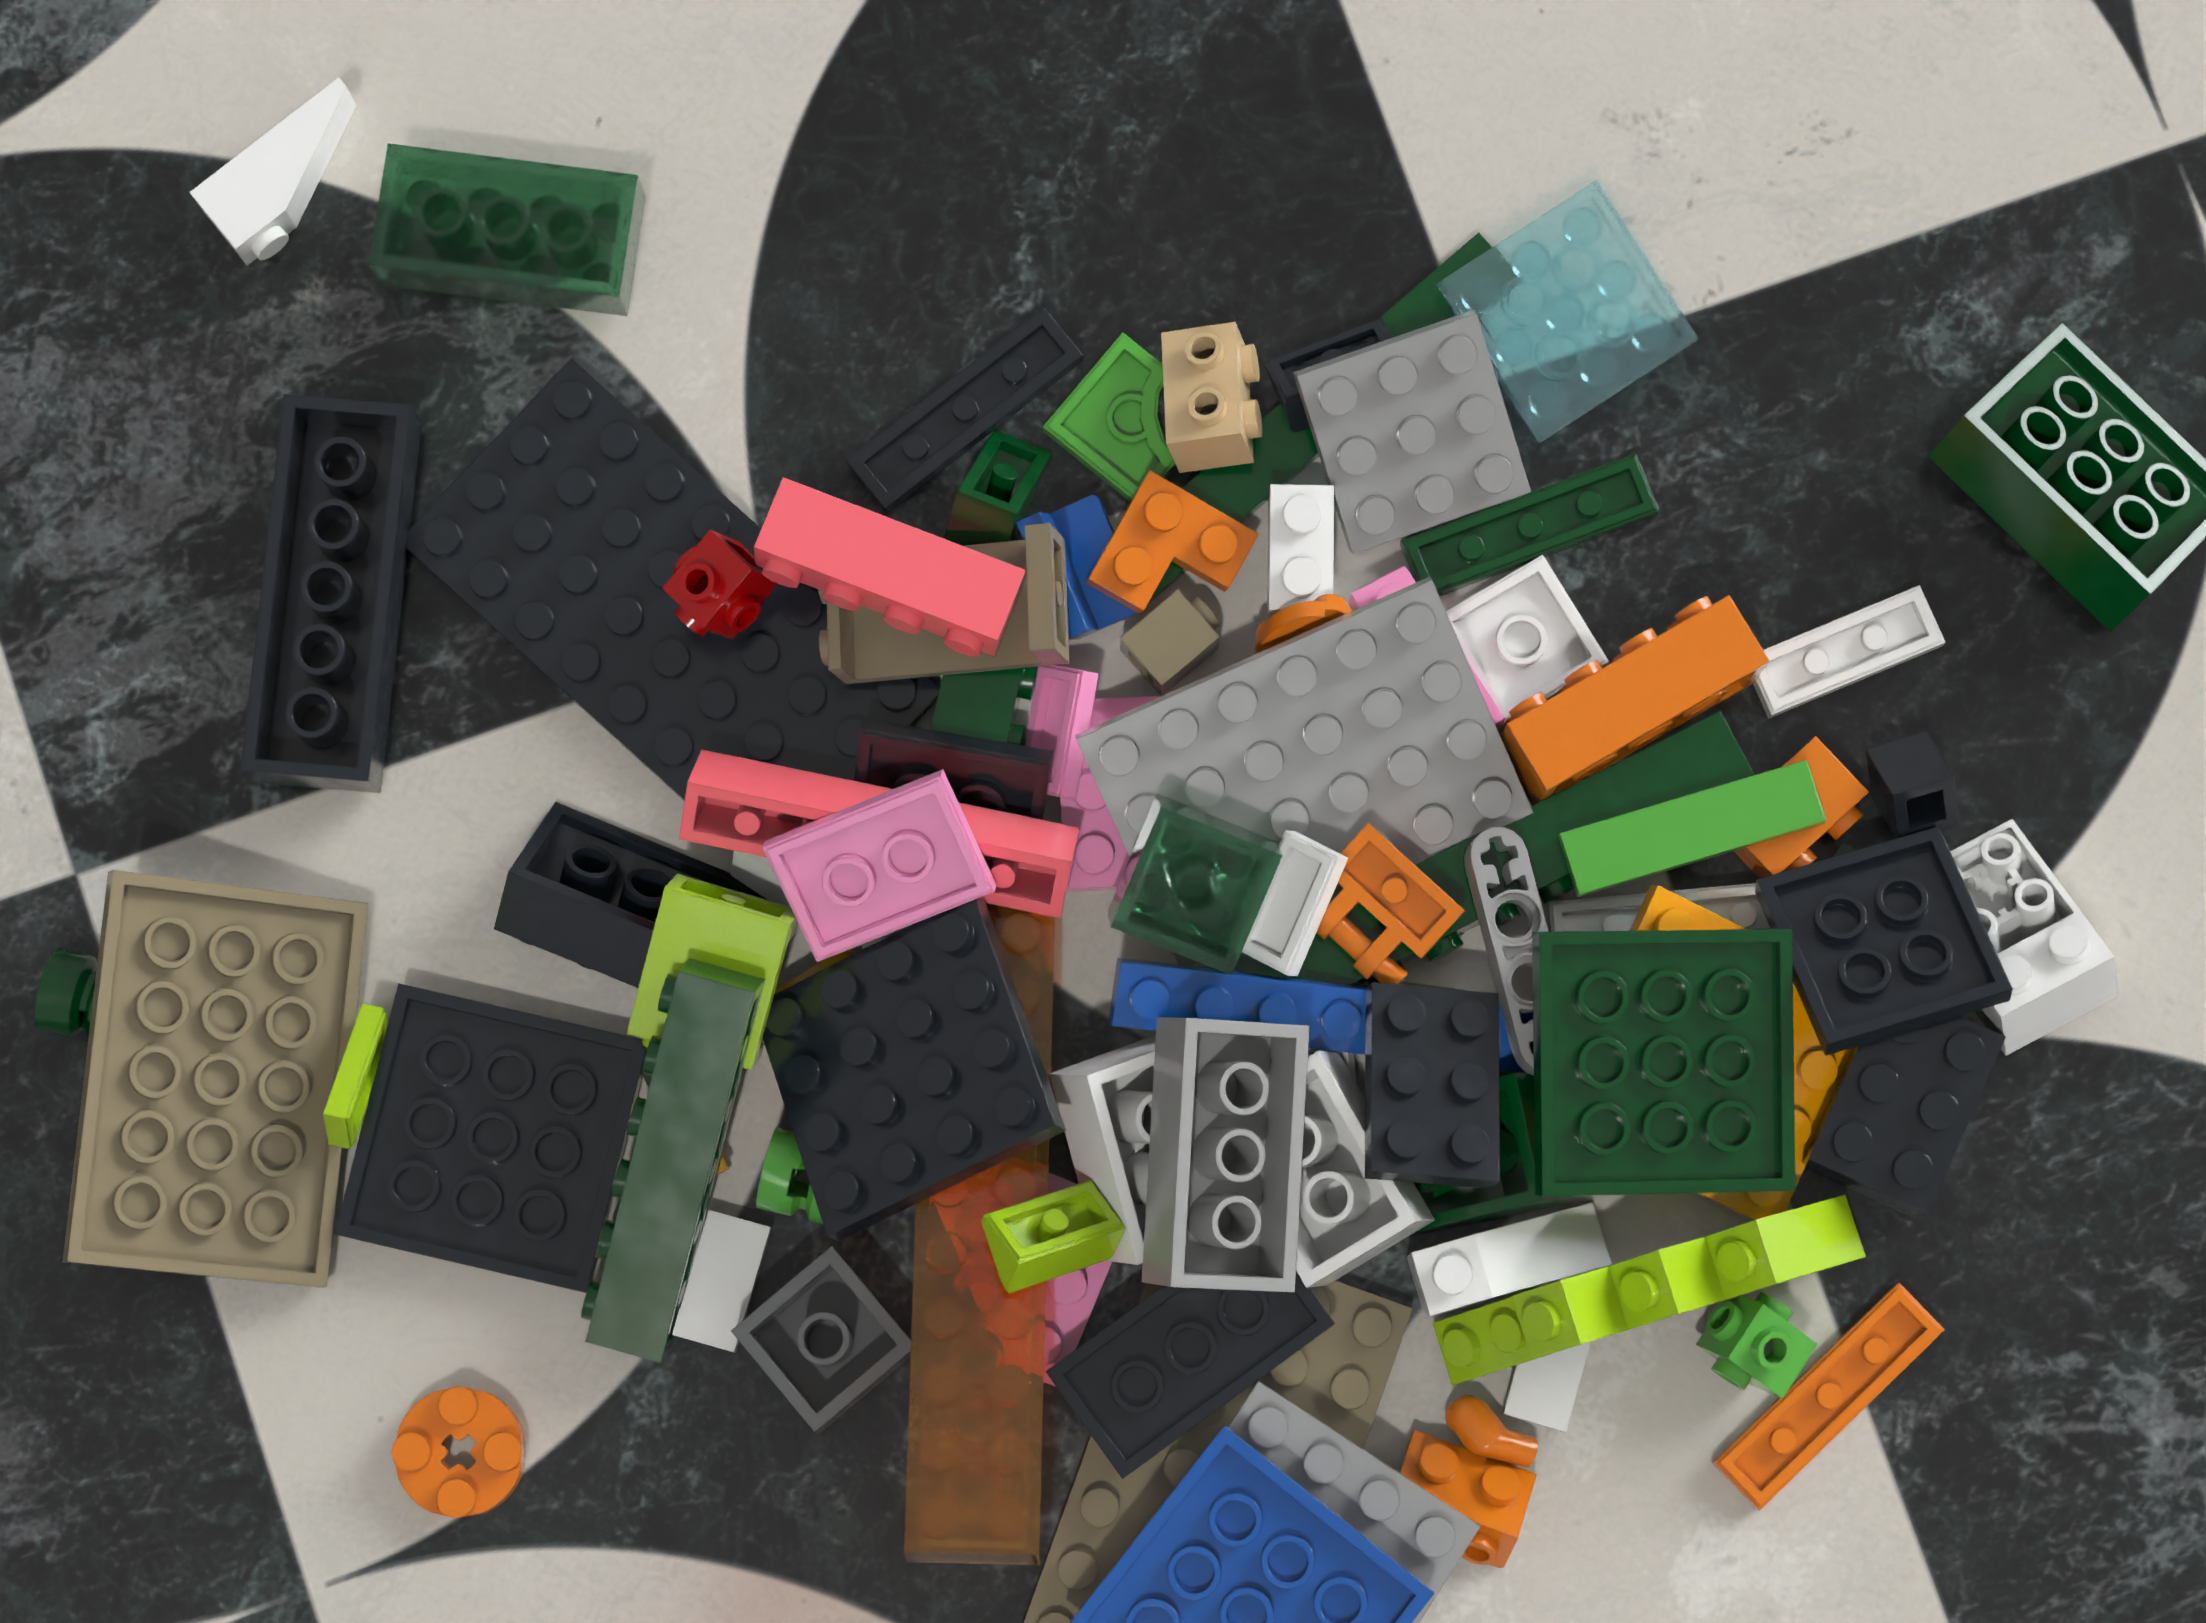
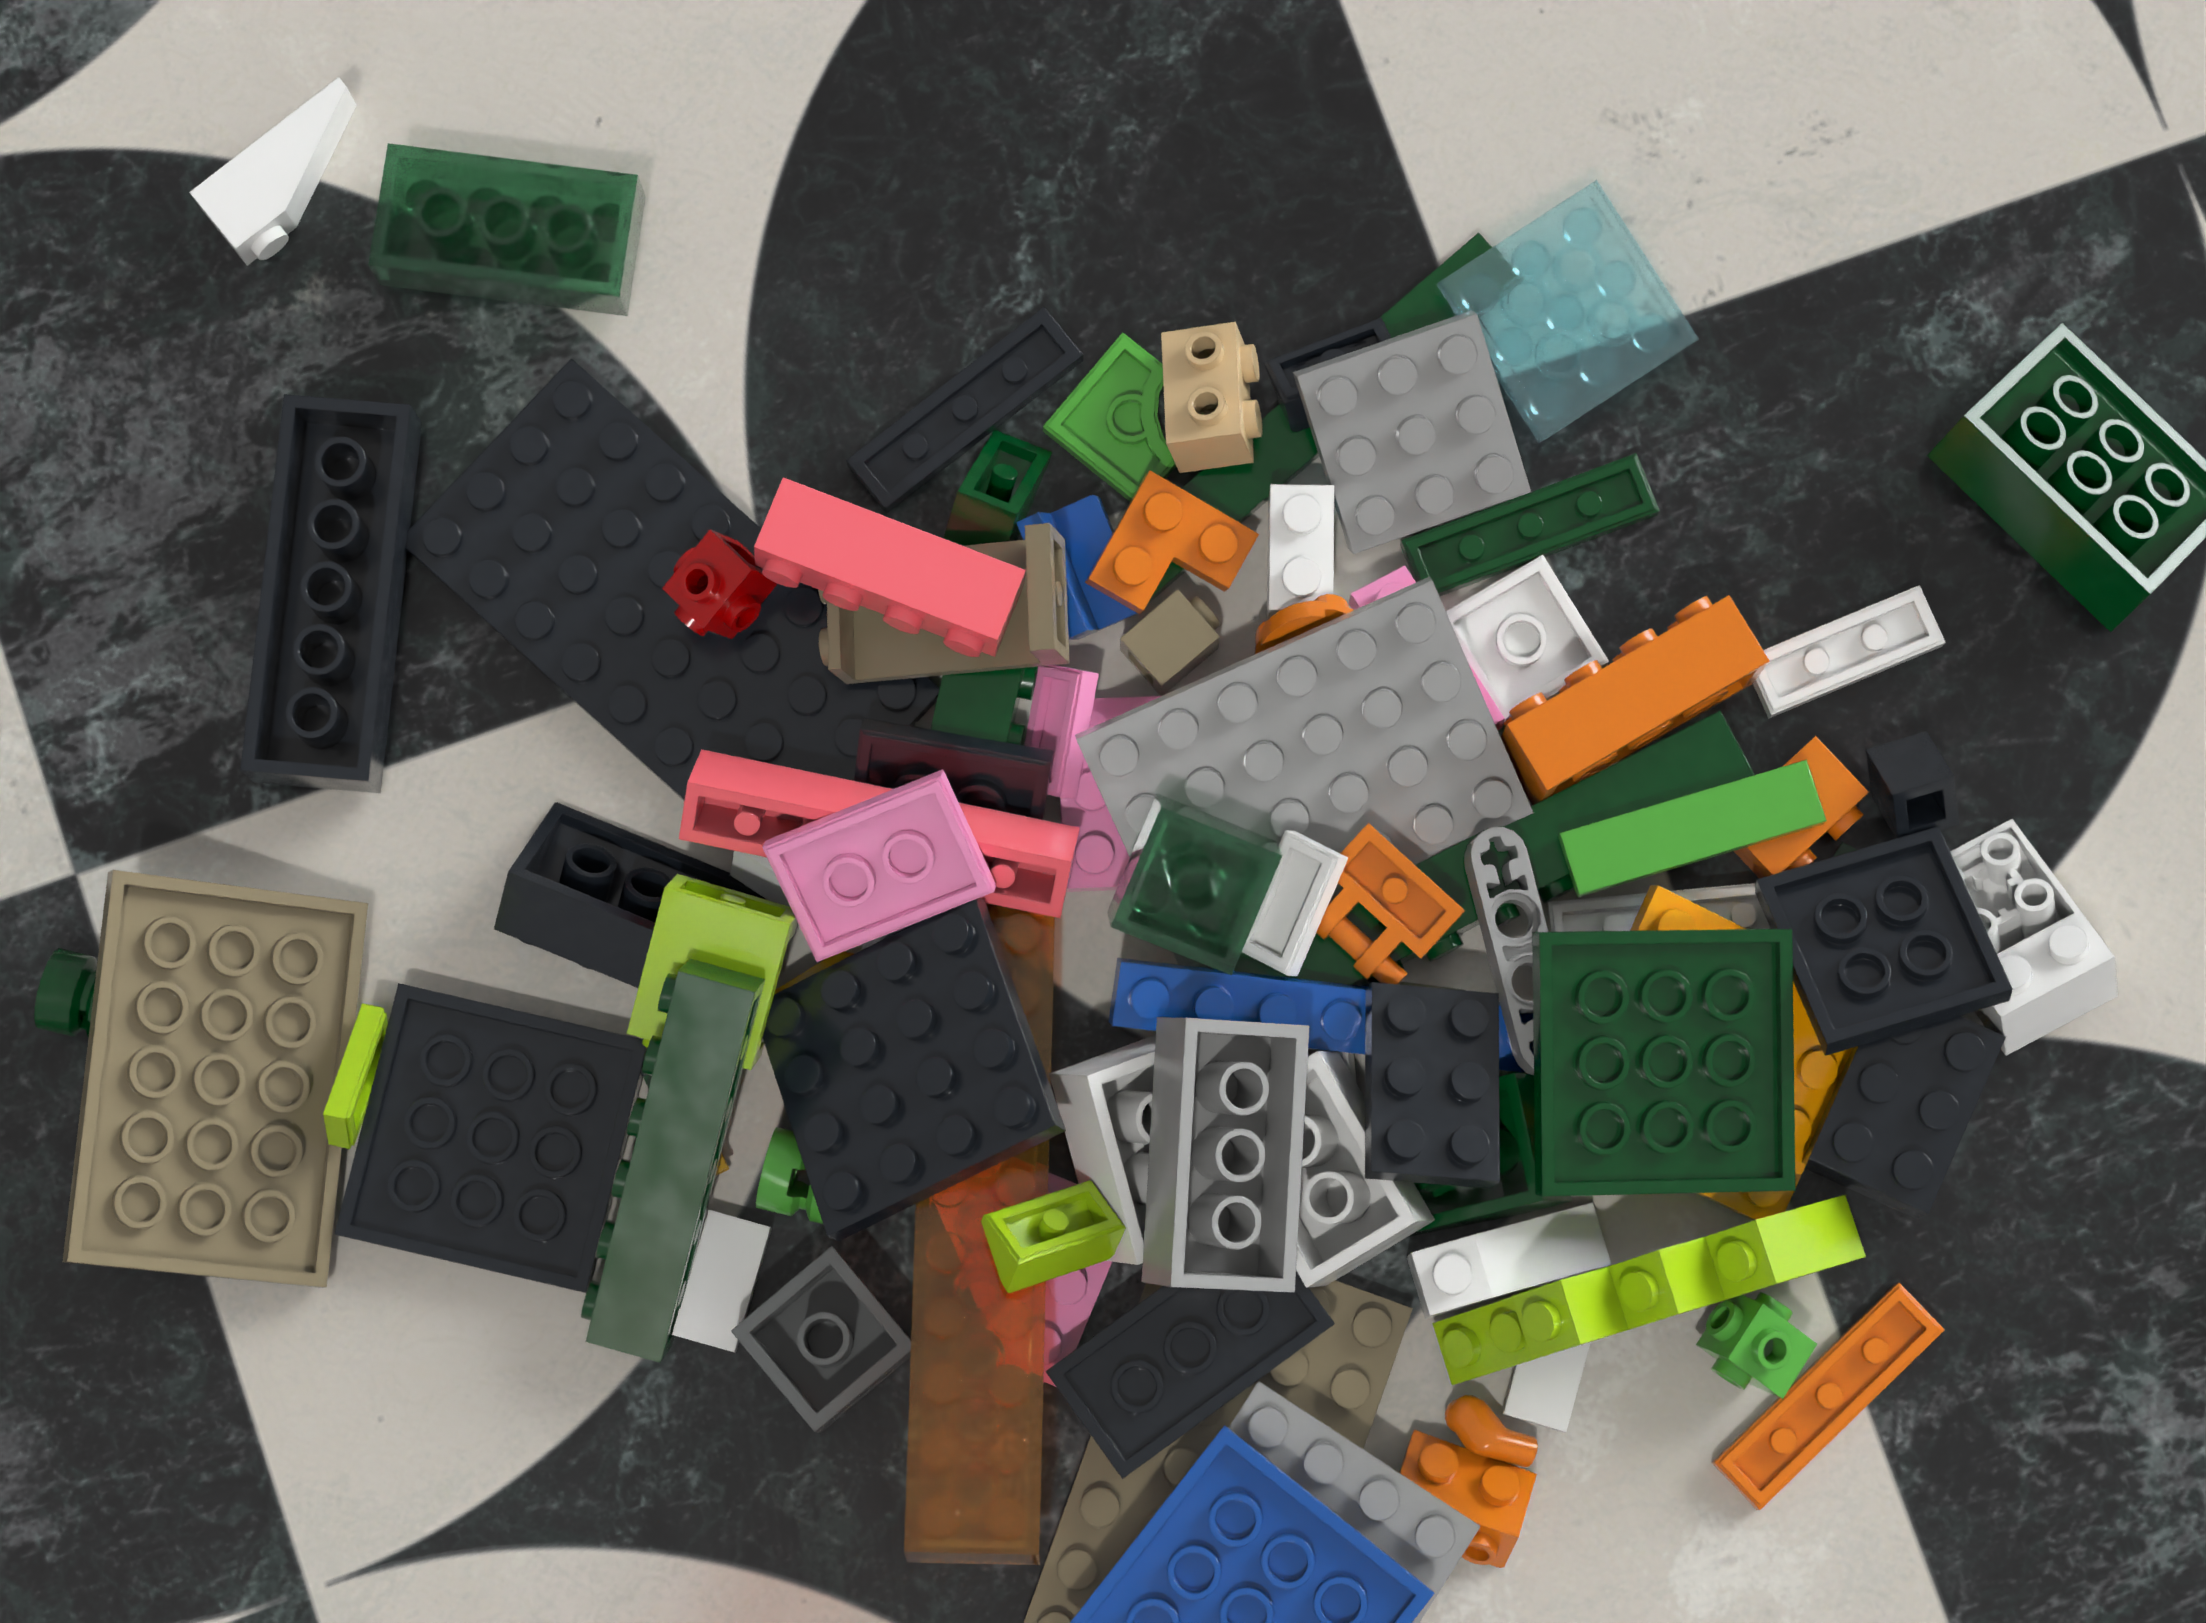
(497, 1452): orange plate -> none

